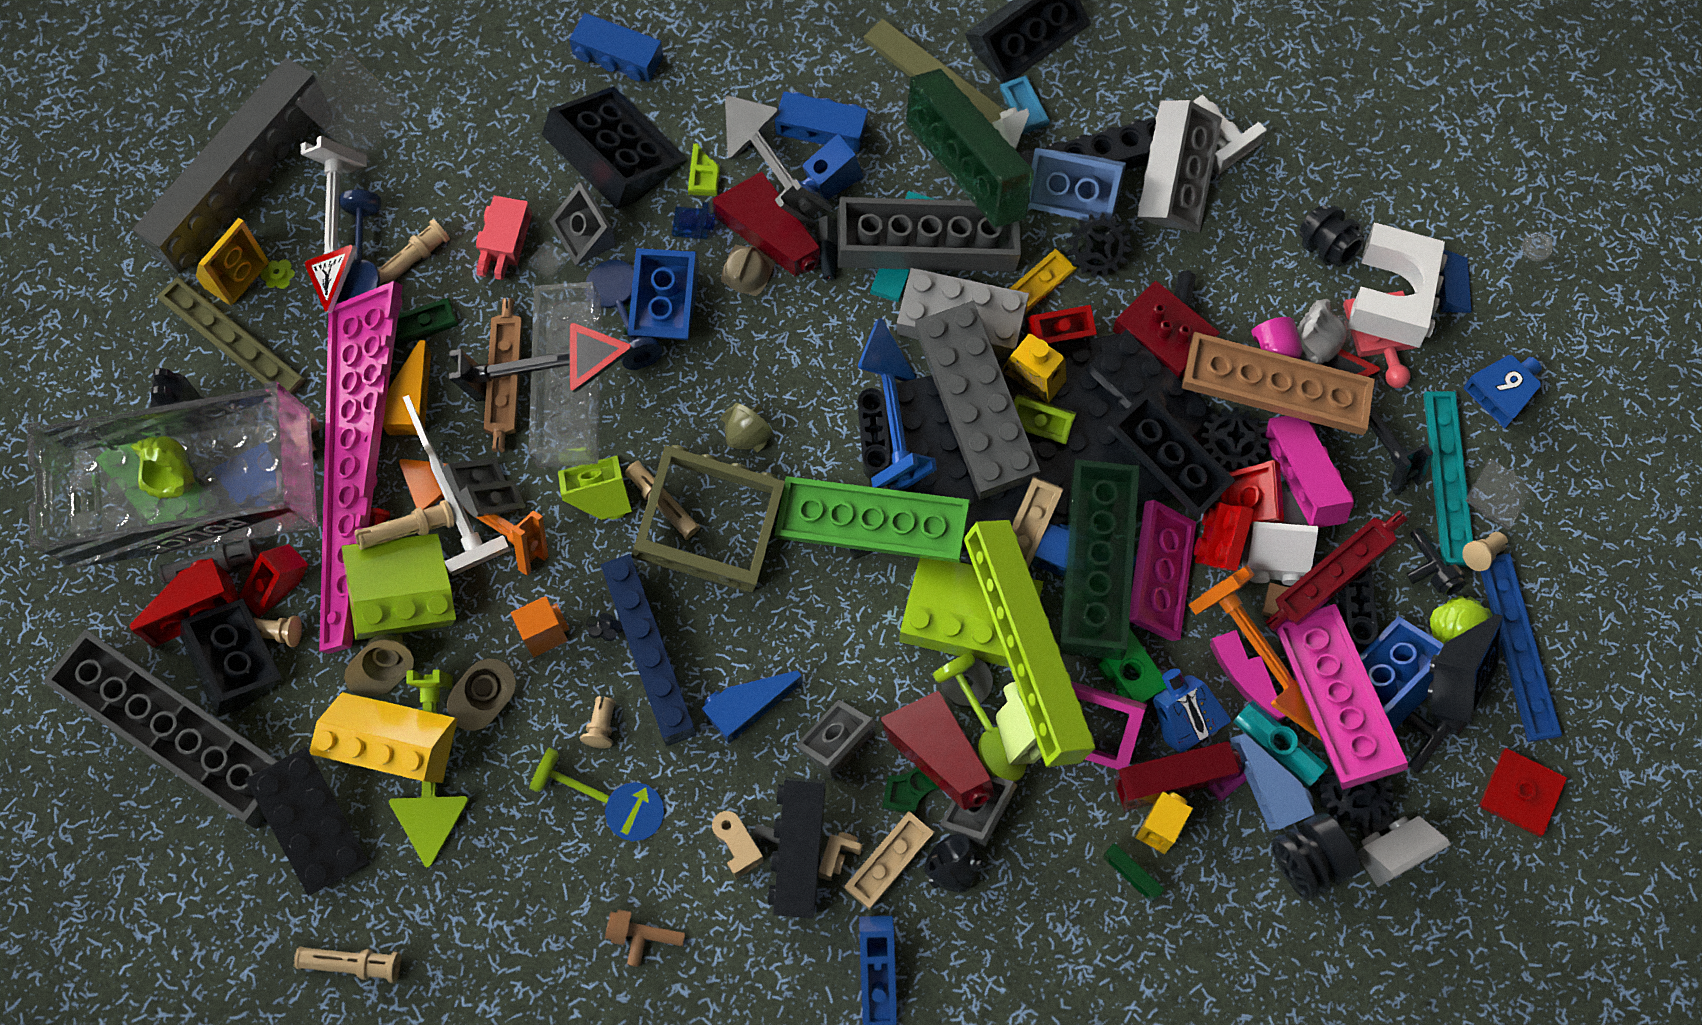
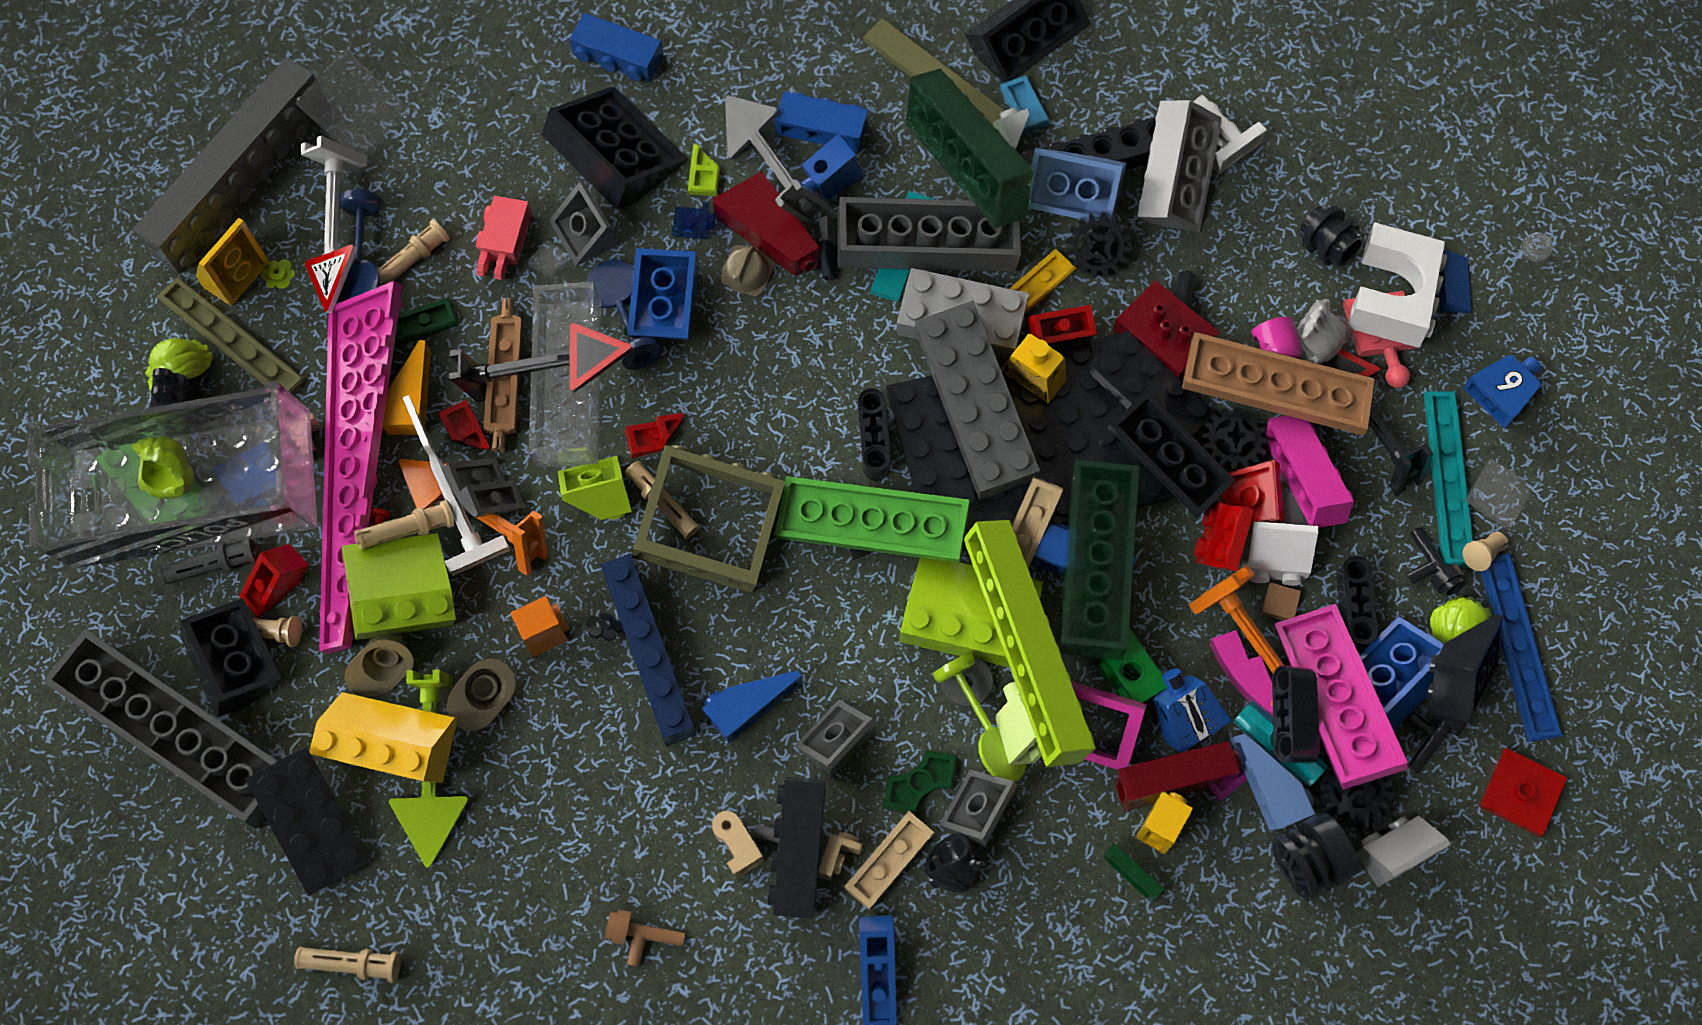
(180, 357): none -> lime hair
(189, 593): red slope -> none
(463, 426): none -> red slope
(600, 724): tan pin -> none
(631, 810): piece -> none
(652, 436): none -> red slope
(745, 427): olive helmet -> none
(886, 359): blue piece -> none
(939, 748): dark red slope -> none
(1044, 419): lime slope -> none
(1162, 570): dark pink plate -> none
(1295, 714): none -> black beam
(1336, 571): dark red plate -> none

